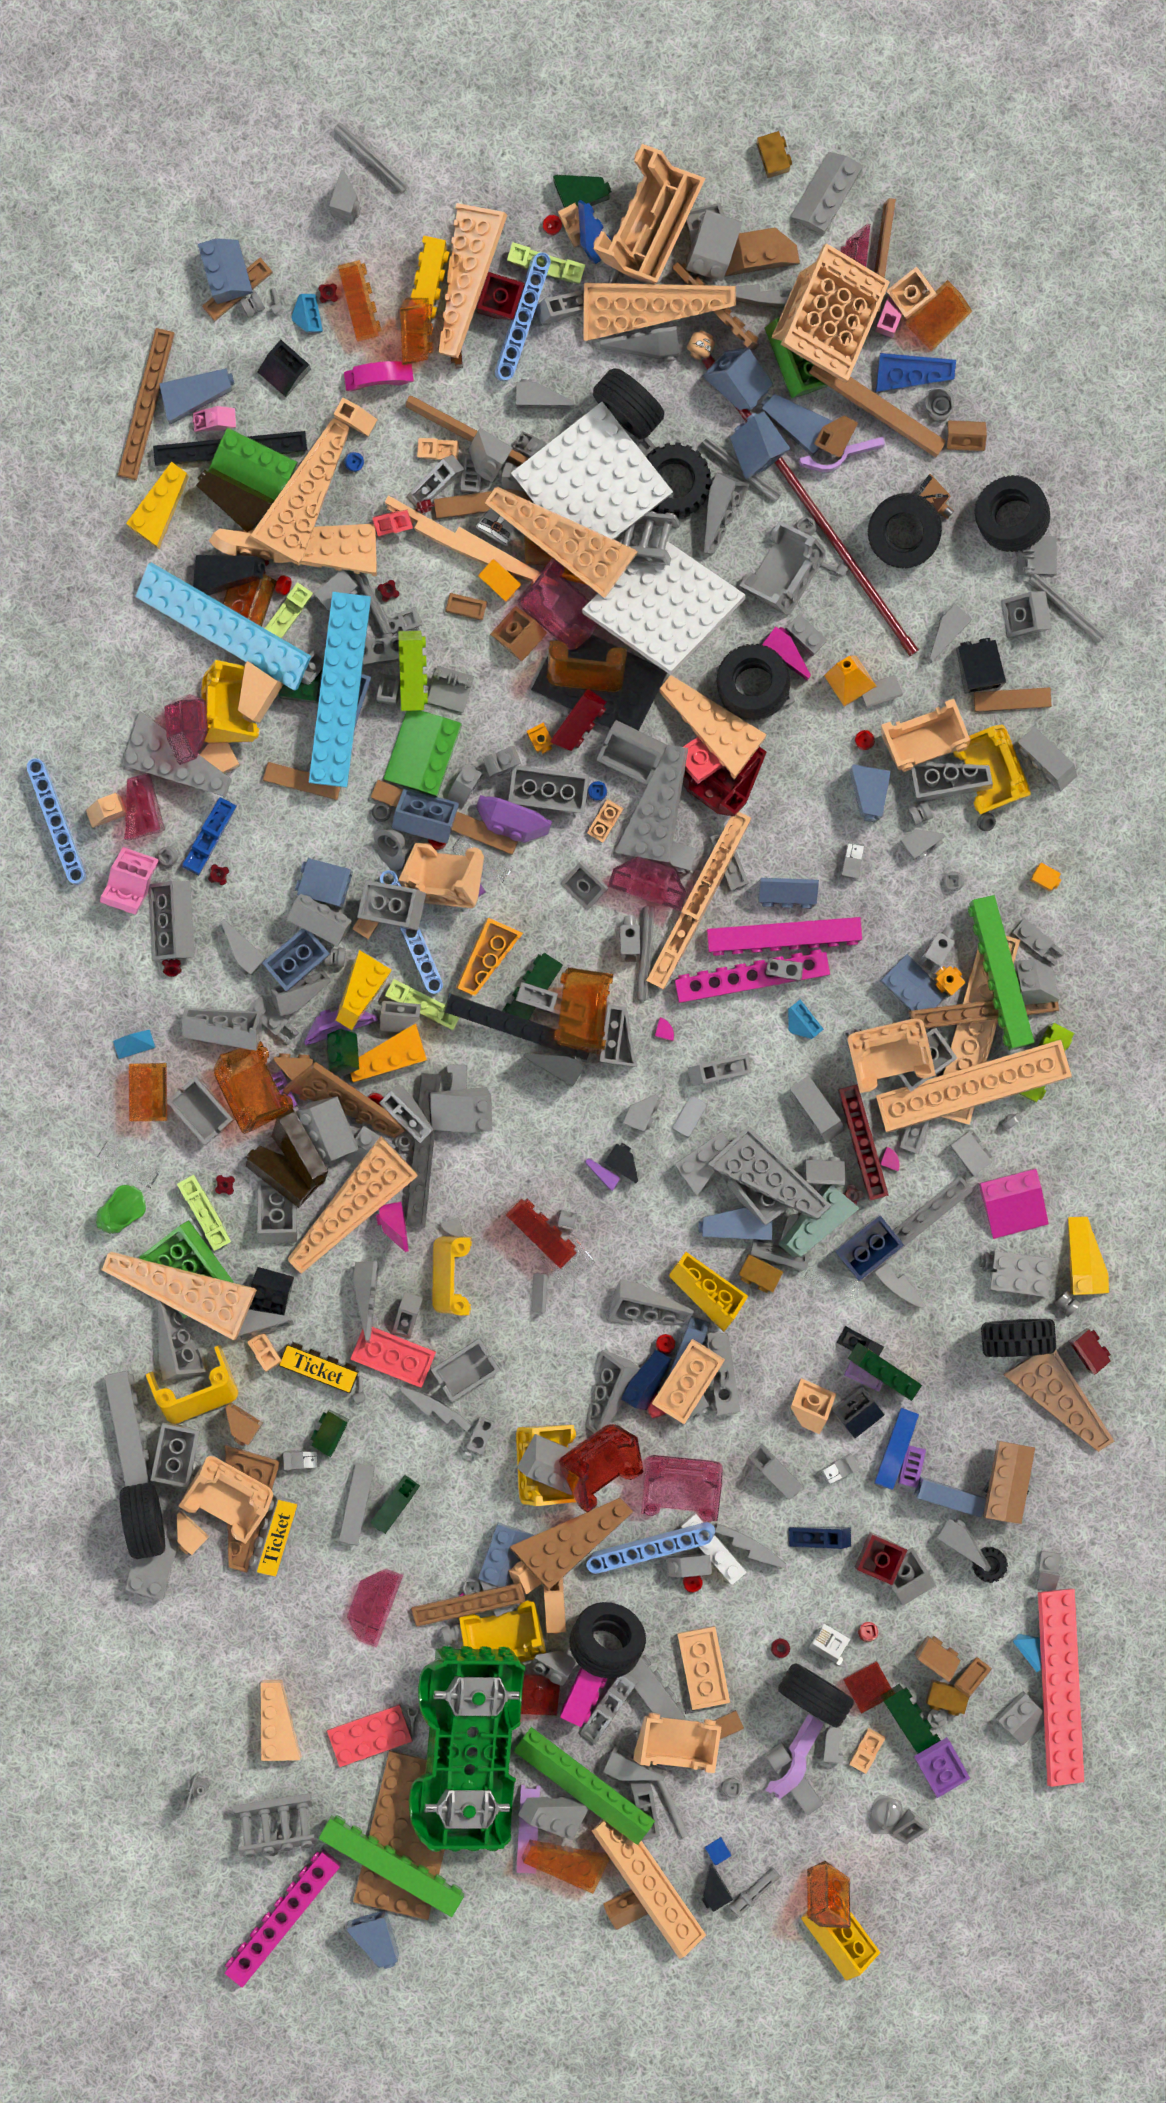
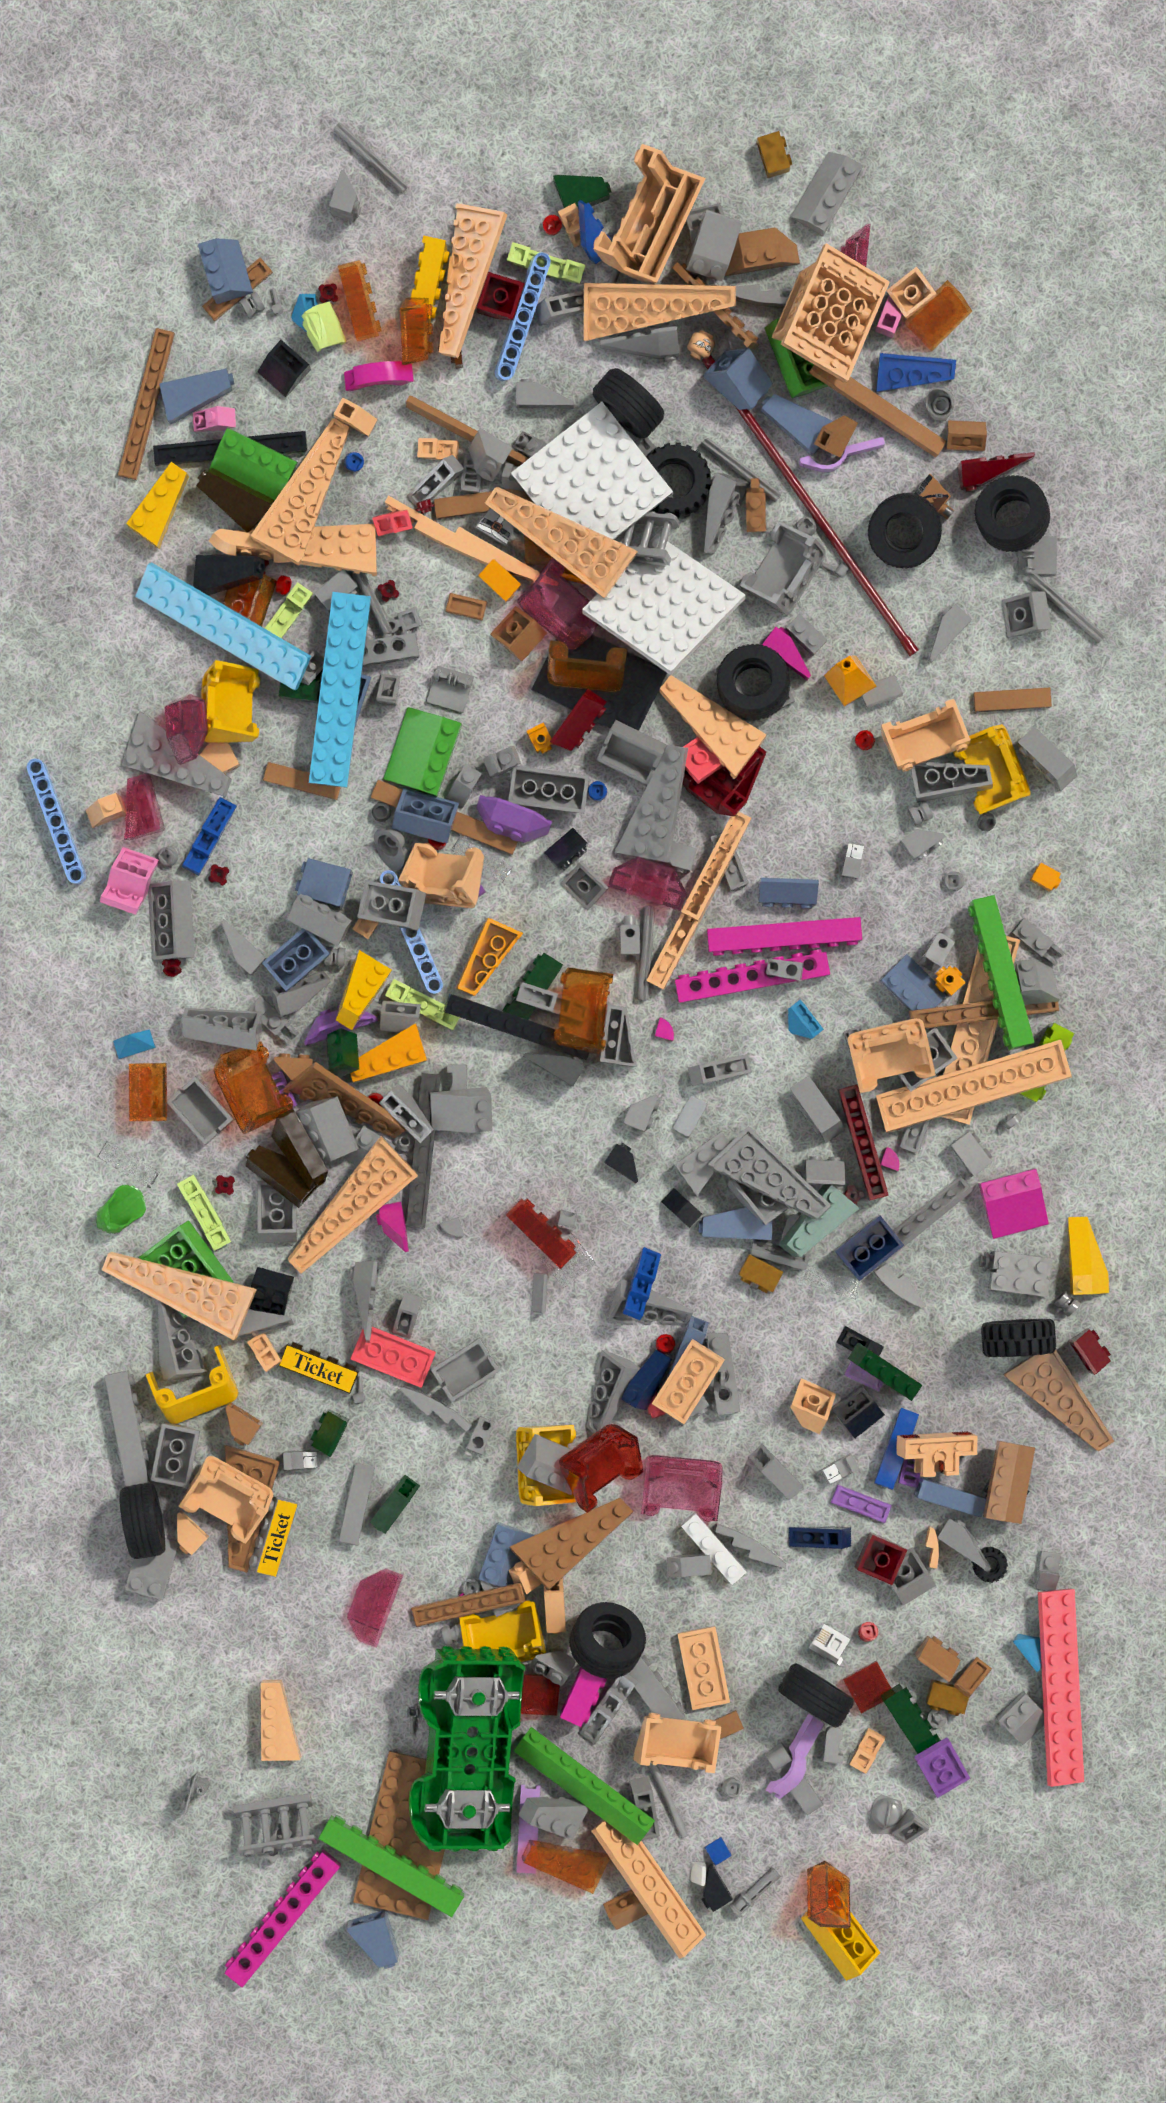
(257, 693): light nougat slope -> none
(323, 326): none -> yellowish green slope
(369, 1735): coral plate -> none
(411, 670): lime wedge -> none
(444, 1253): yellow windscreen -> none
(566, 849): none -> black slope
(605, 820): light nougat slope -> none
(605, 1175): medium lavender slope -> none
(624, 1768): light grey slope -> none
(642, 1283): none -> blue slope
(657, 1542): light blue beam -> none
(681, 1207): none -> black slope
(692, 1583): red tile -> none
(698, 1873): none -> white slope
(708, 1290): yellow wedge -> none
(755, 507): none -> medium nougat hinge
(757, 444): sand blue slope -> none
(785, 1652): dark red plate -> none
(861, 1503): none -> medium lavender tile
(870, 790): sand blue slope -> none
(884, 238): medium nougat tile -> none
(932, 1542): none -> light nougat slope
(936, 1451): none -> light nougat piece
(979, 471): none -> dark red wedge
(980, 665): black slope -> none

